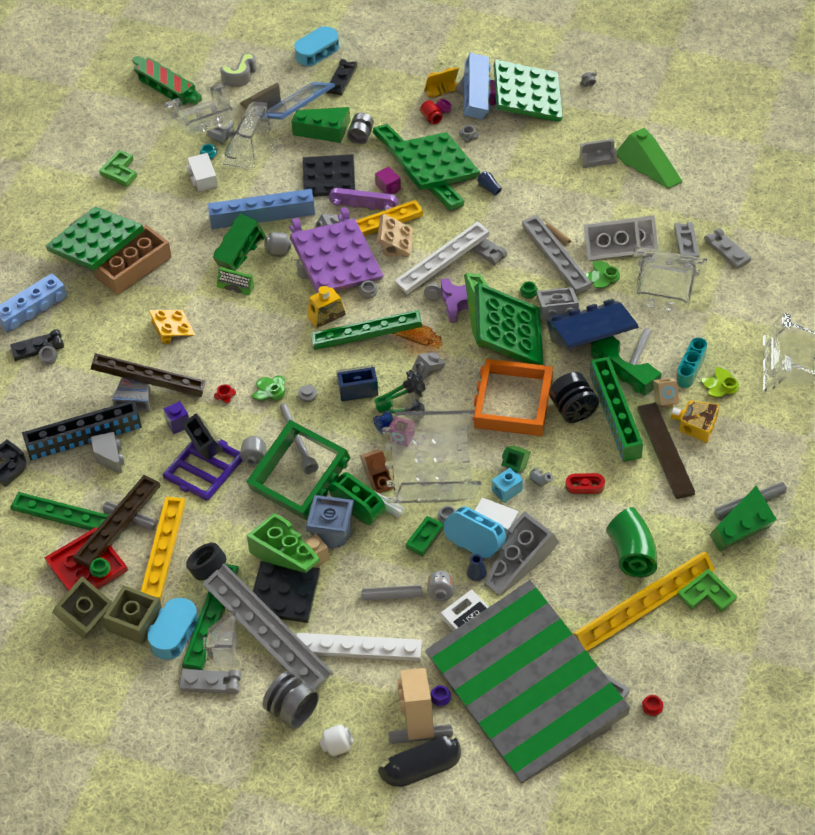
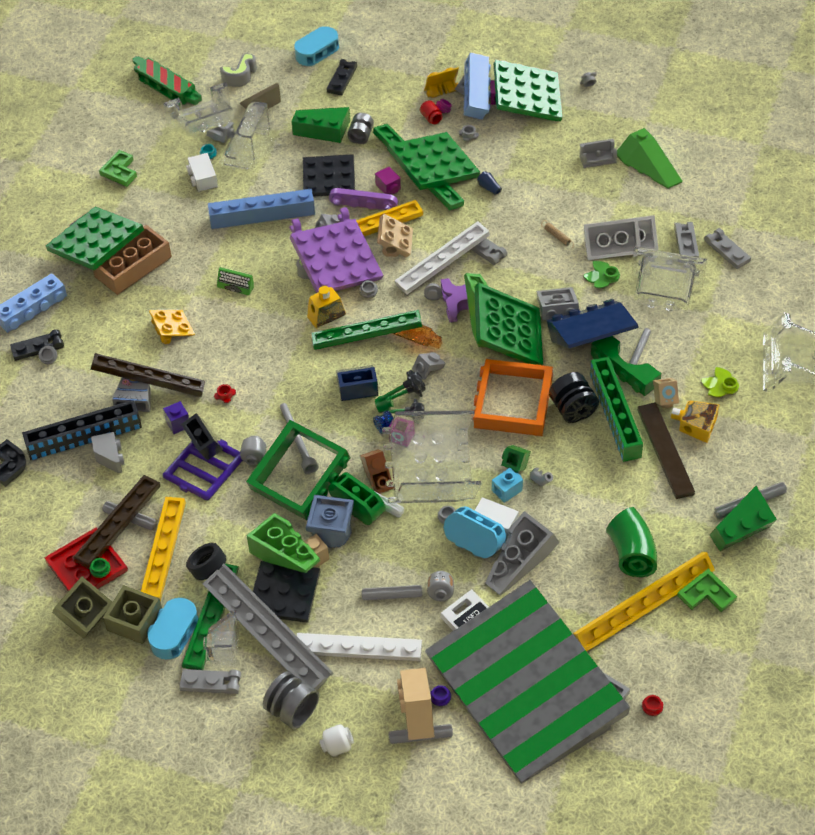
(57, 511): green tile -> none
(238, 242): green wedge -> none
(270, 388): bright green plate -> none
(277, 243): light grey head -> none
(298, 99): door -> none
(307, 393): light grey plate -> none
(421, 762): black brick -> none
(424, 536): green plate -> none
(476, 570): dark blue cone -> none
(528, 289): green plate -> none
(556, 254): light grey plate -> none
(584, 483): red plate -> none
(691, 362): teal beam -> none

